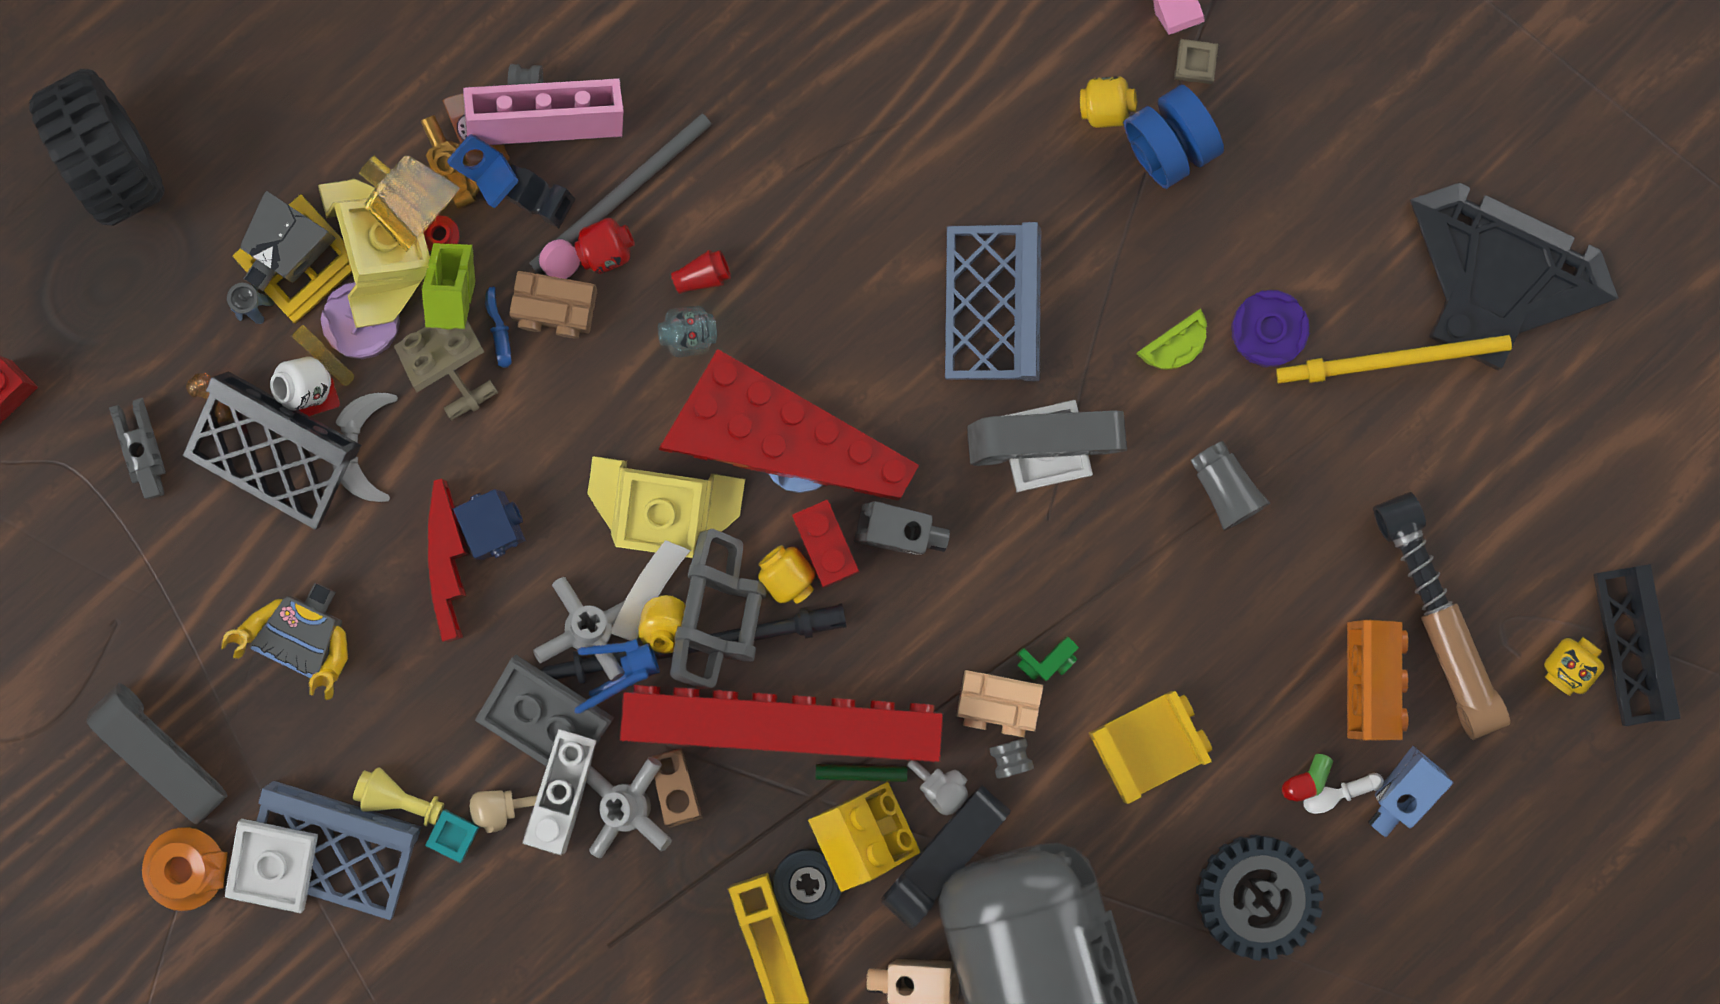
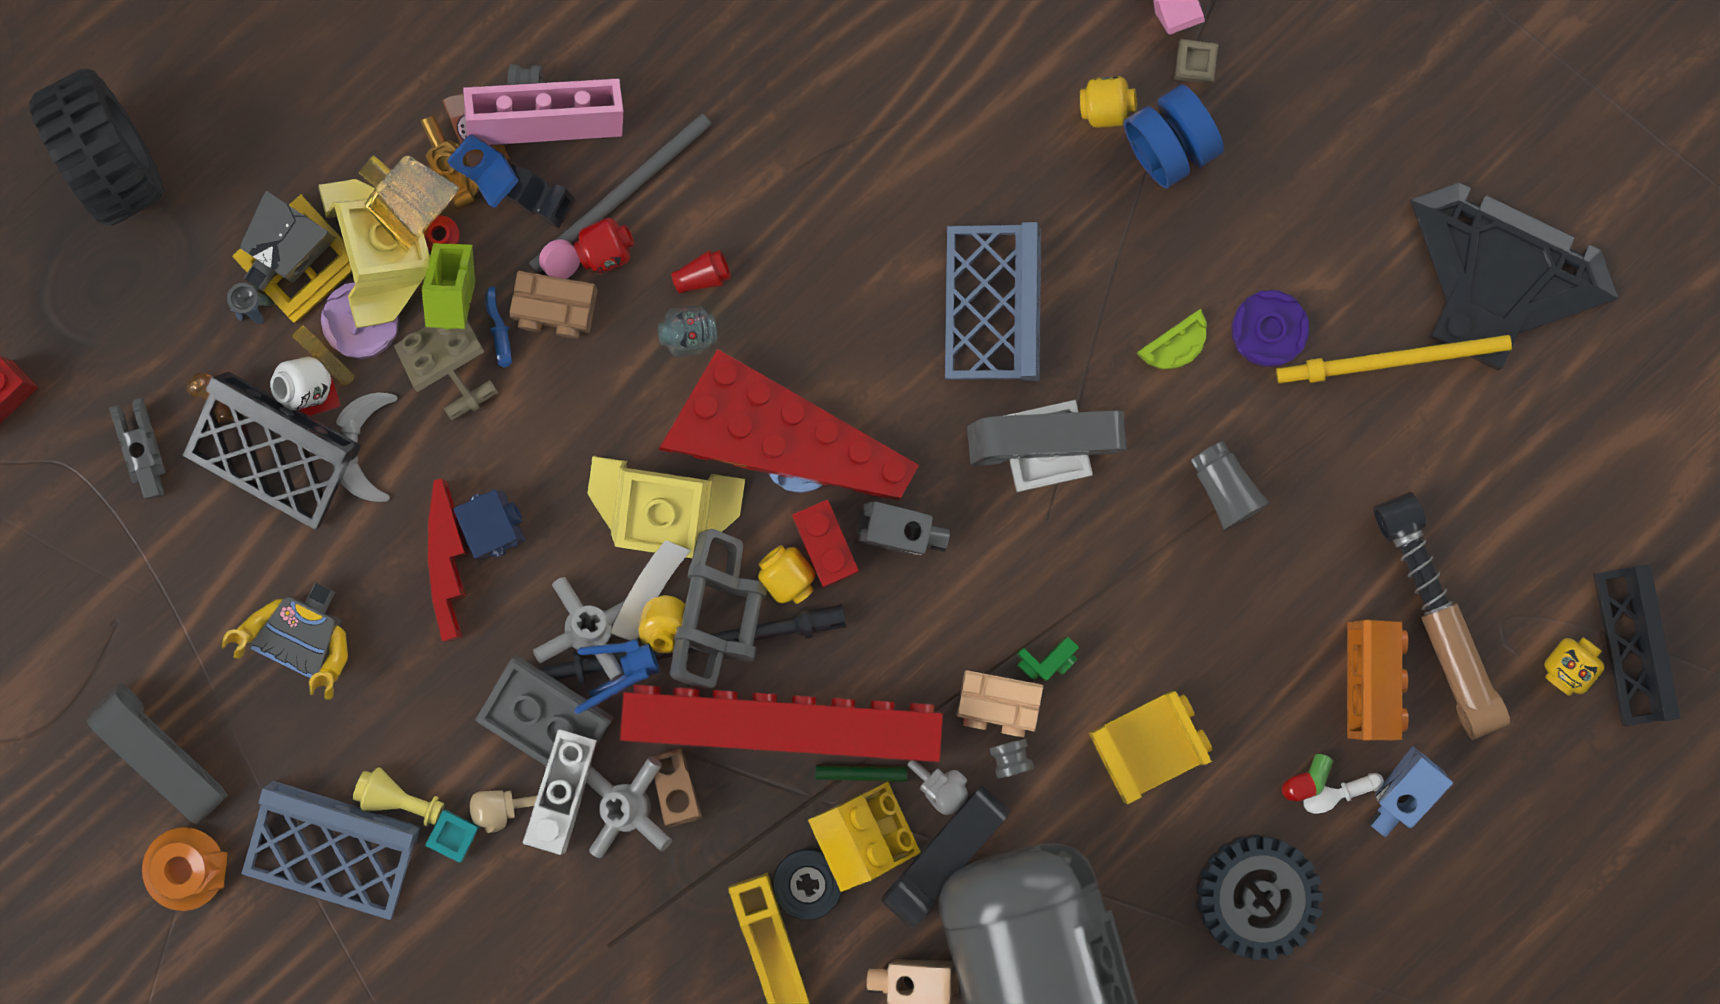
(271, 865): white tile -> none

